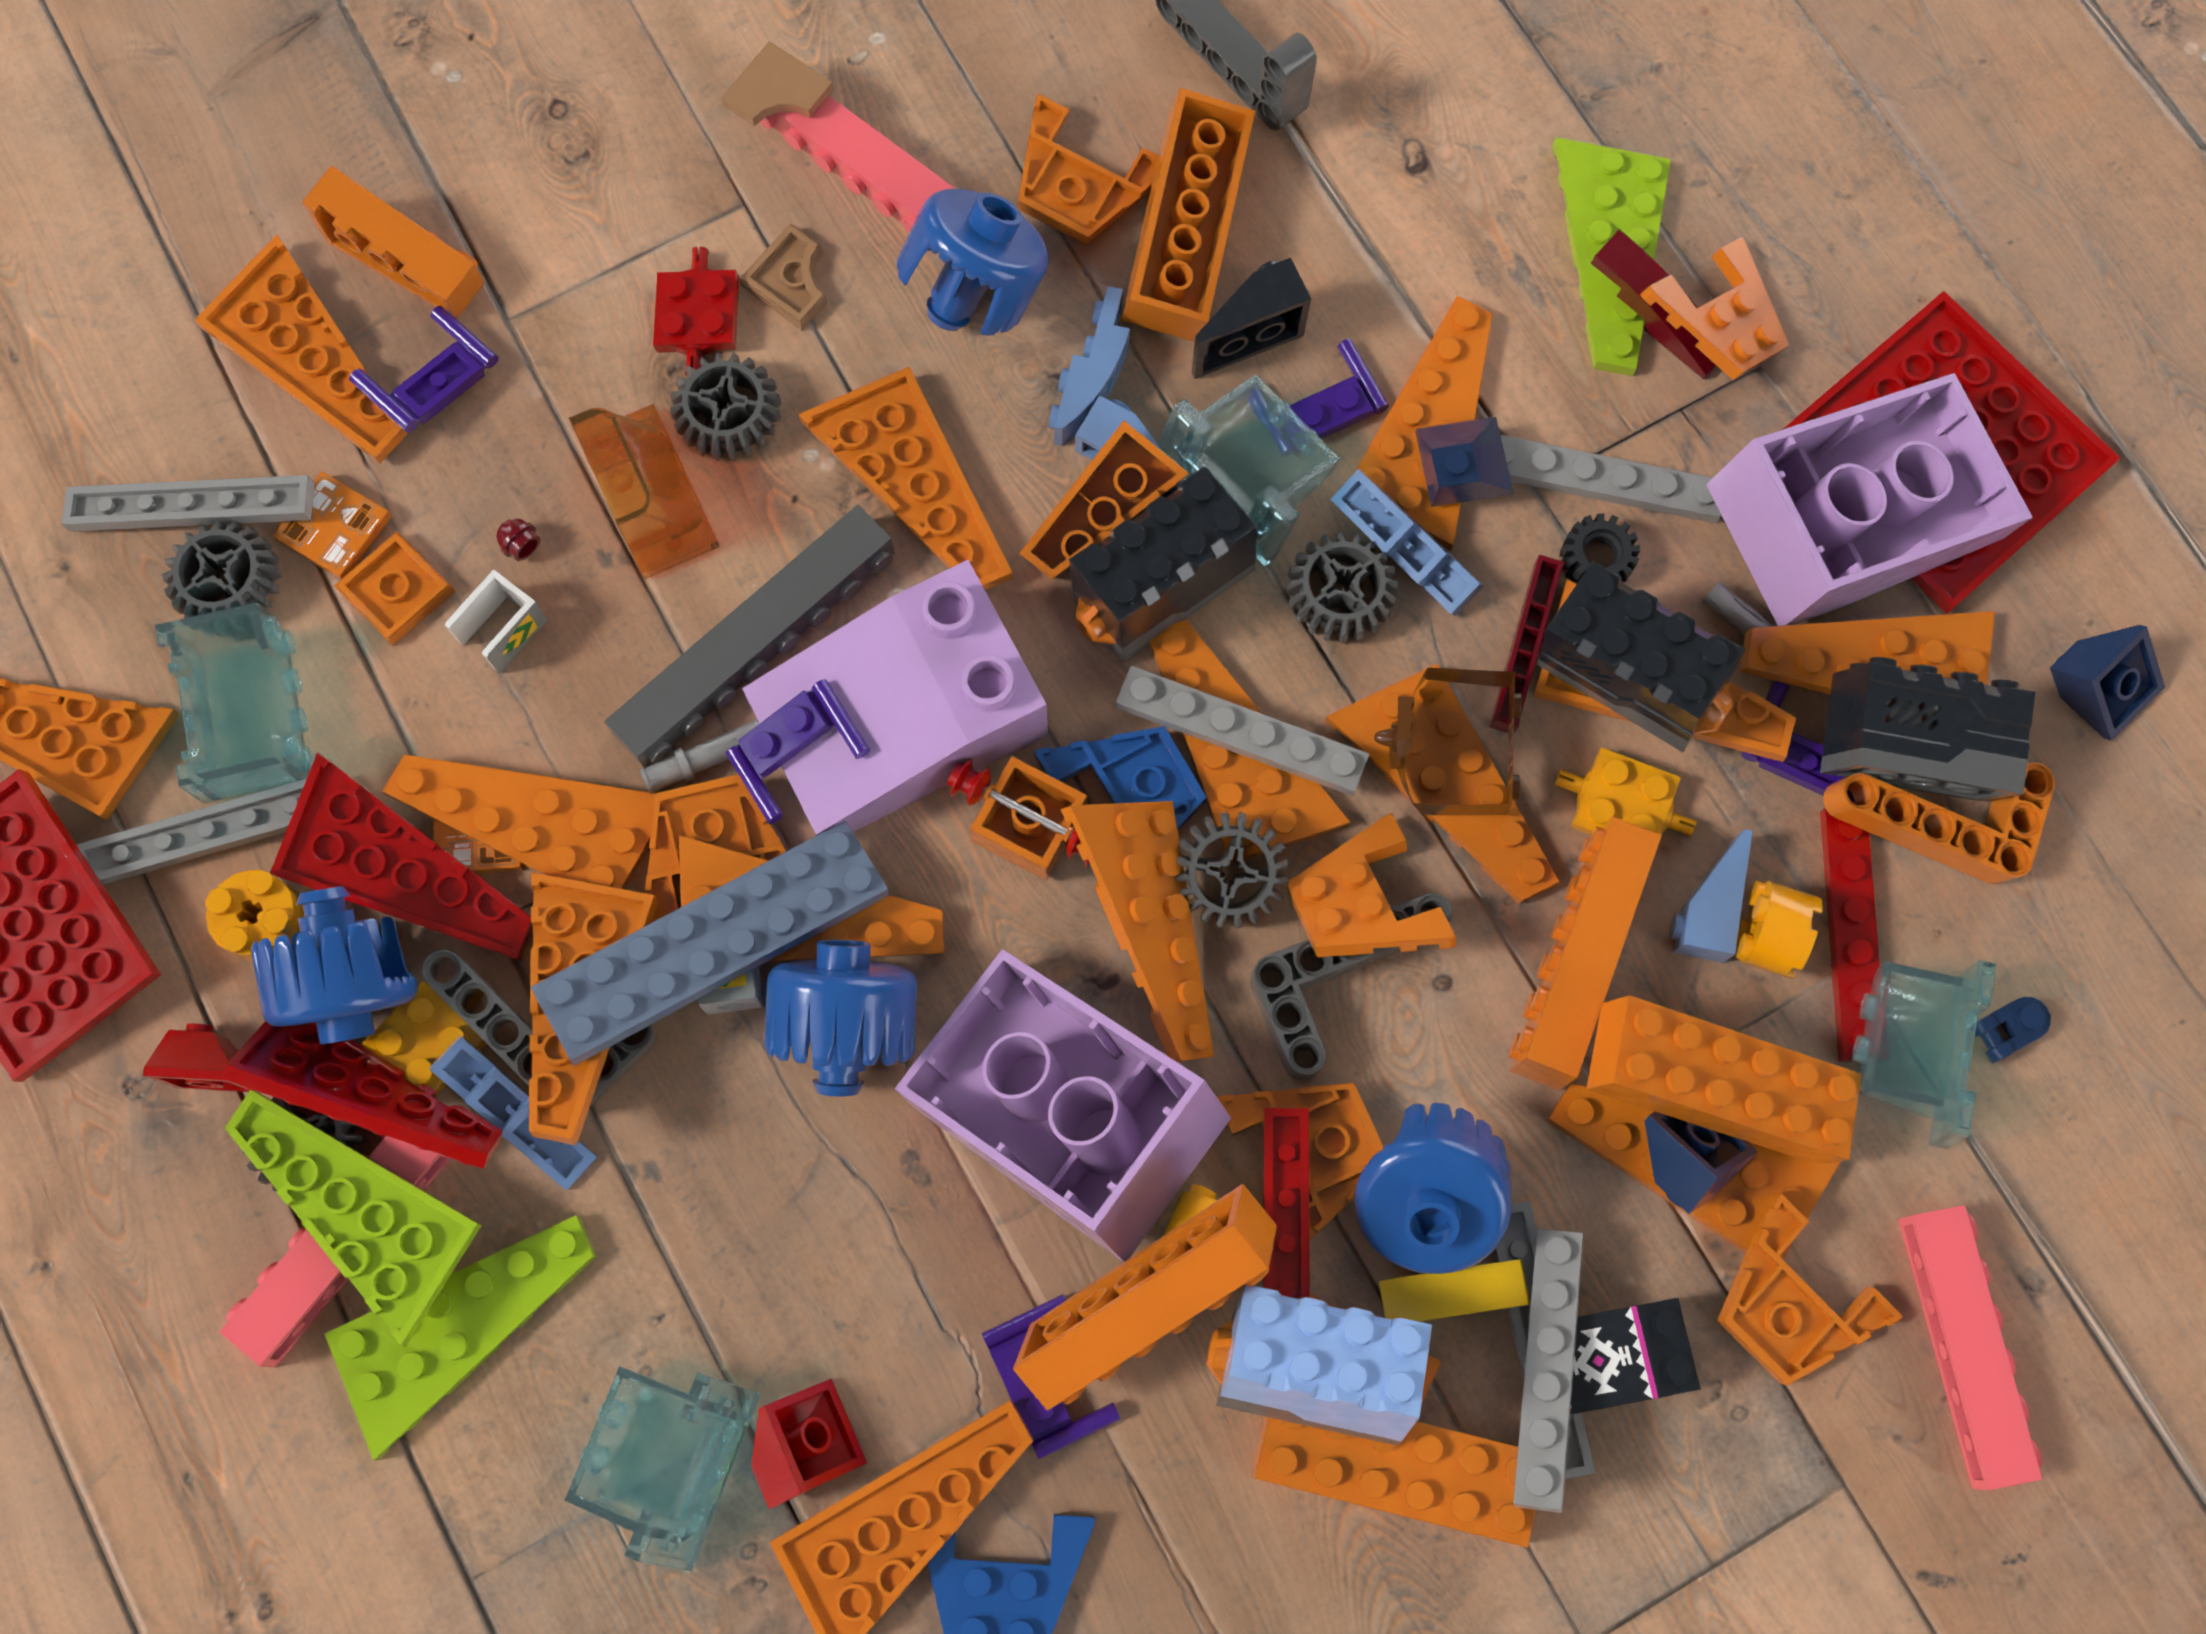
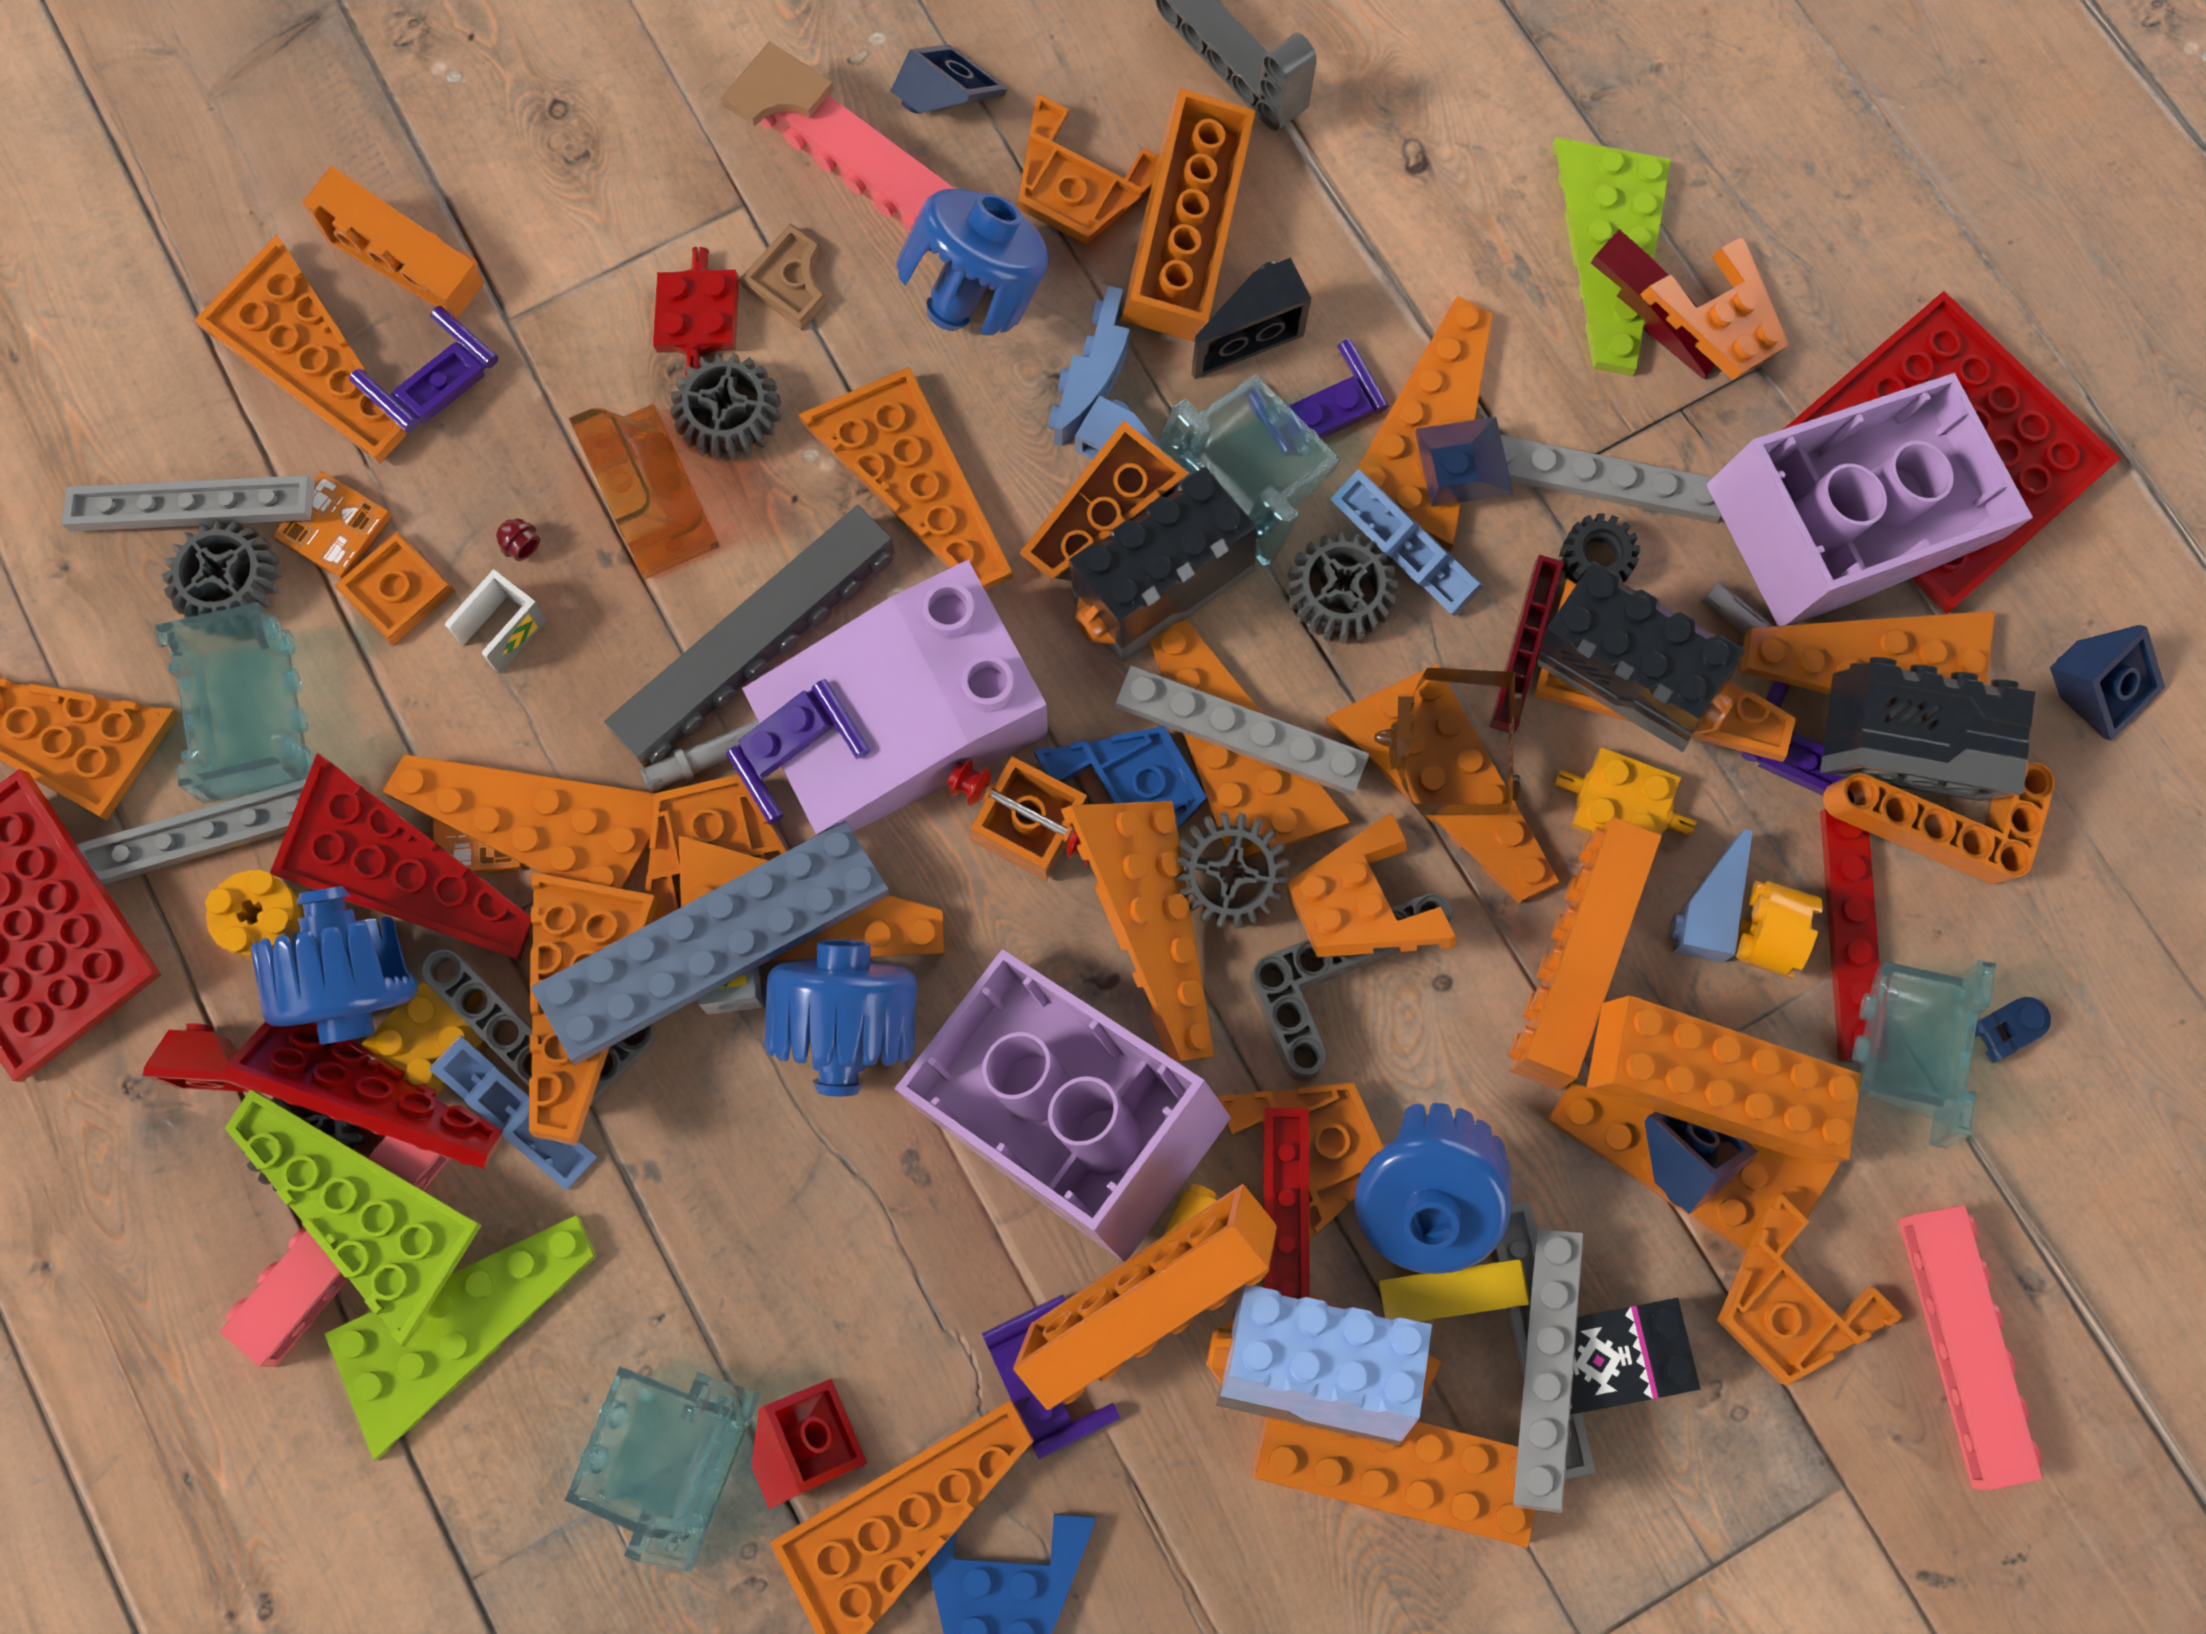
(942, 79): none -> dark blue slope

